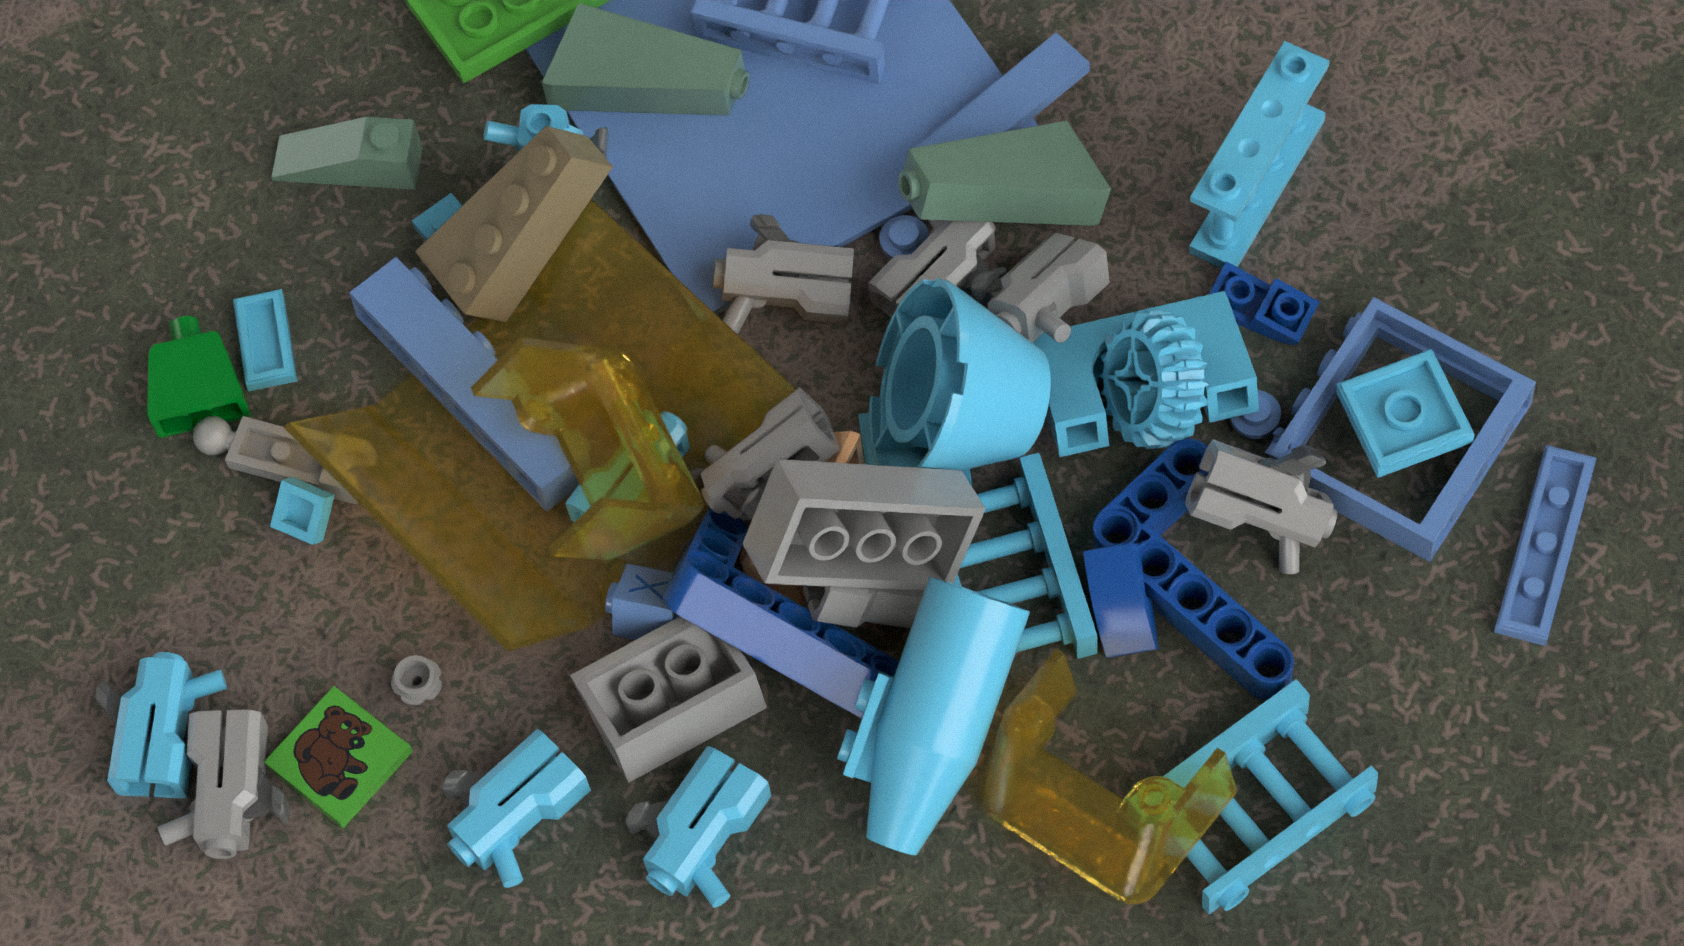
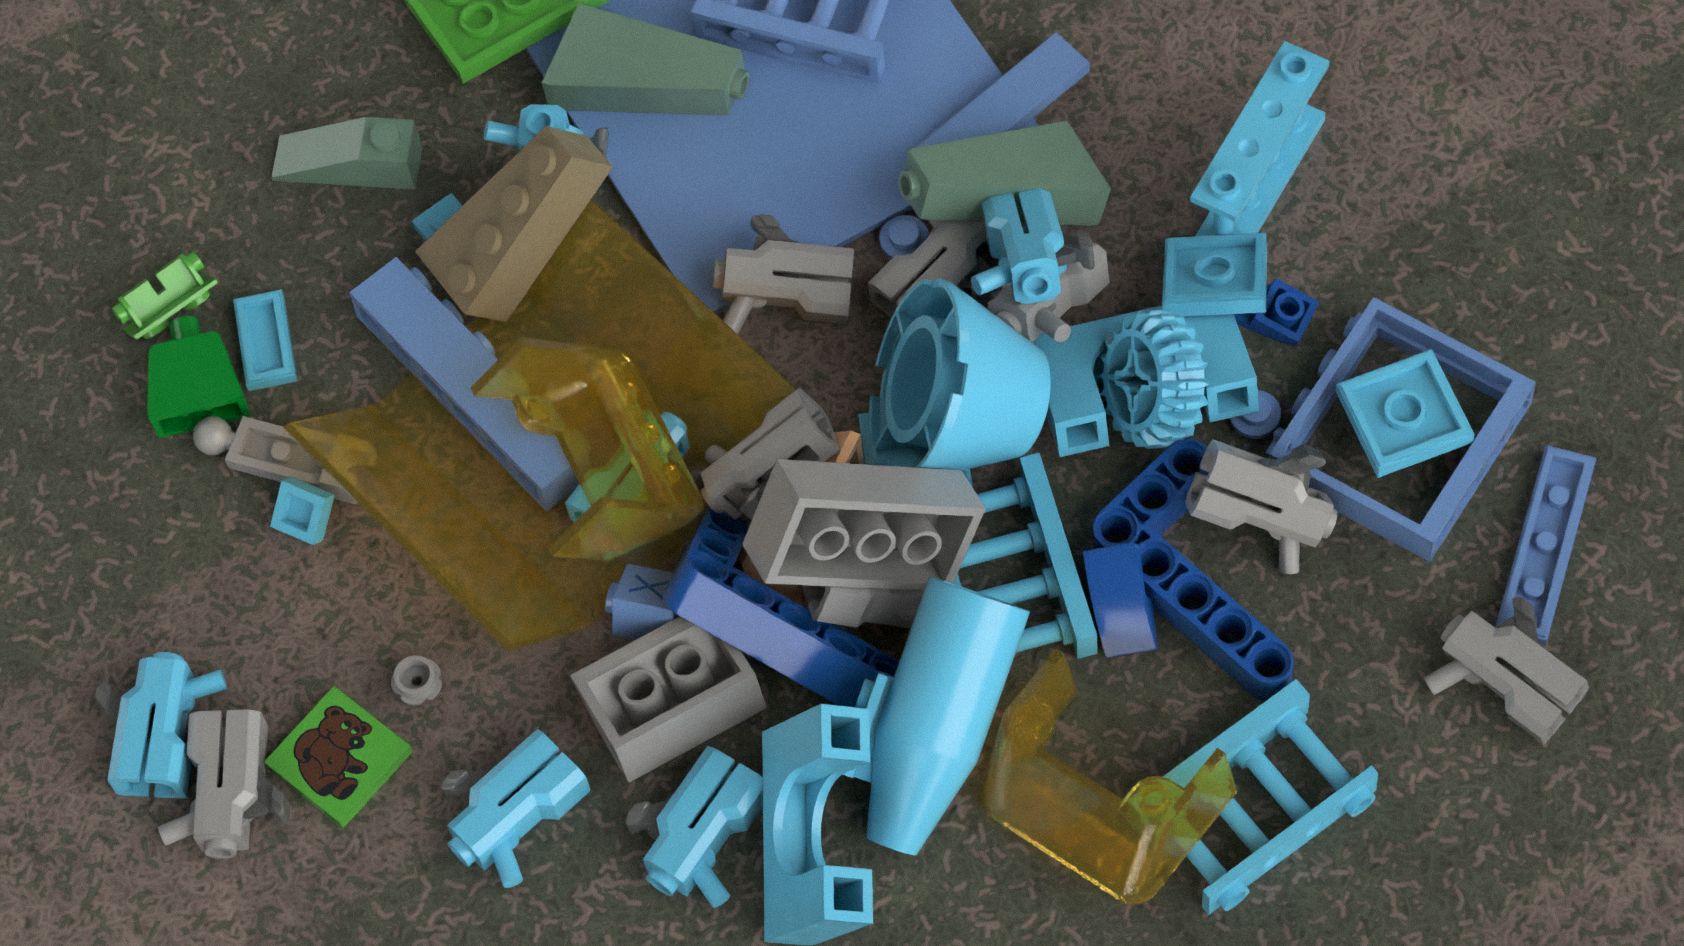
(151, 310): none -> bright green hinge
(801, 762): none -> medium azure arch
(1029, 255): none -> medium azure piece
(1215, 275): none -> medium azure tile
(1503, 661): none -> light grey piece

